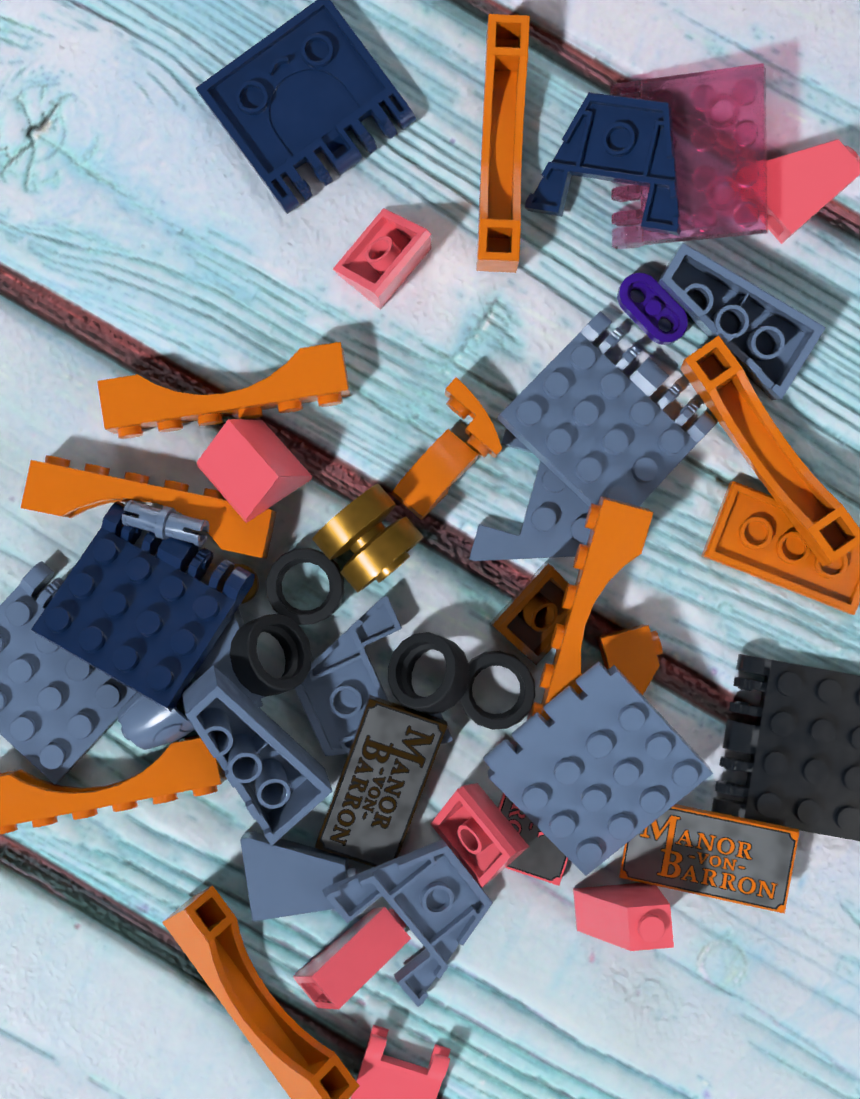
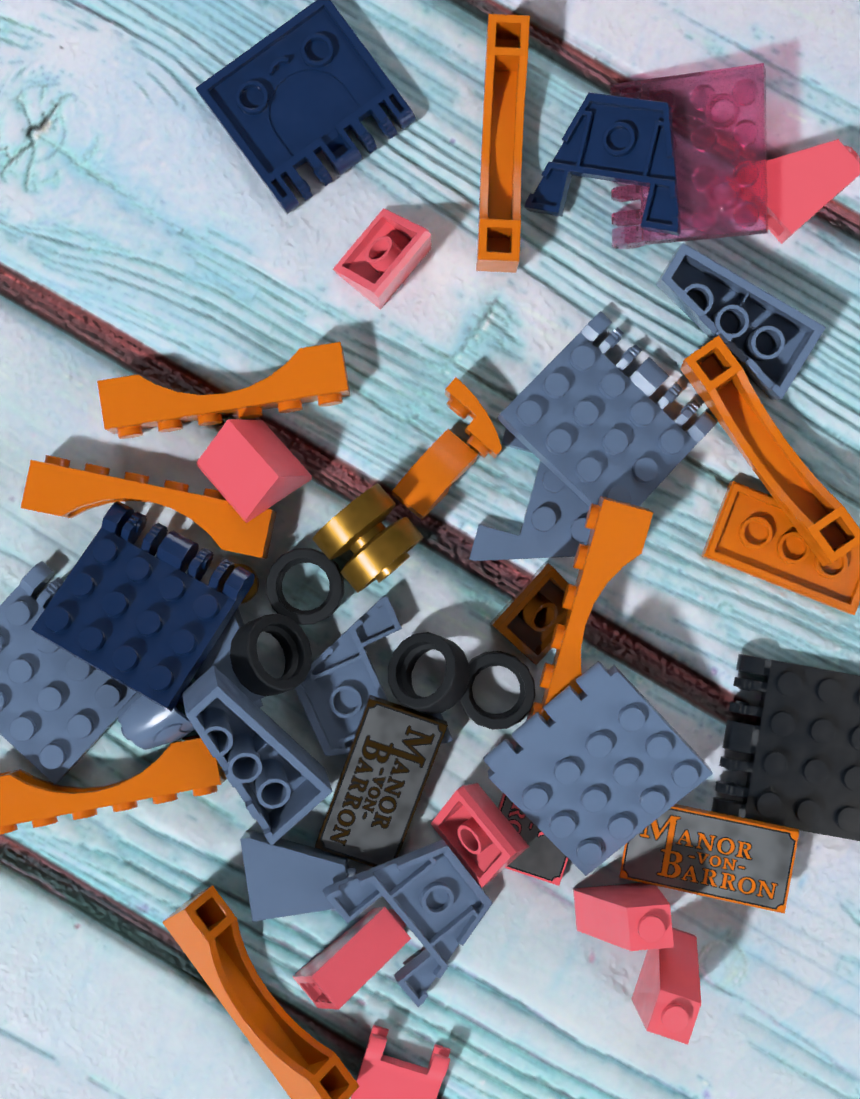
(165, 523): sand blue pin -> none
(633, 653): orange slope -> none
(656, 306): dark purple plate -> none
(669, 989): none -> coral slope

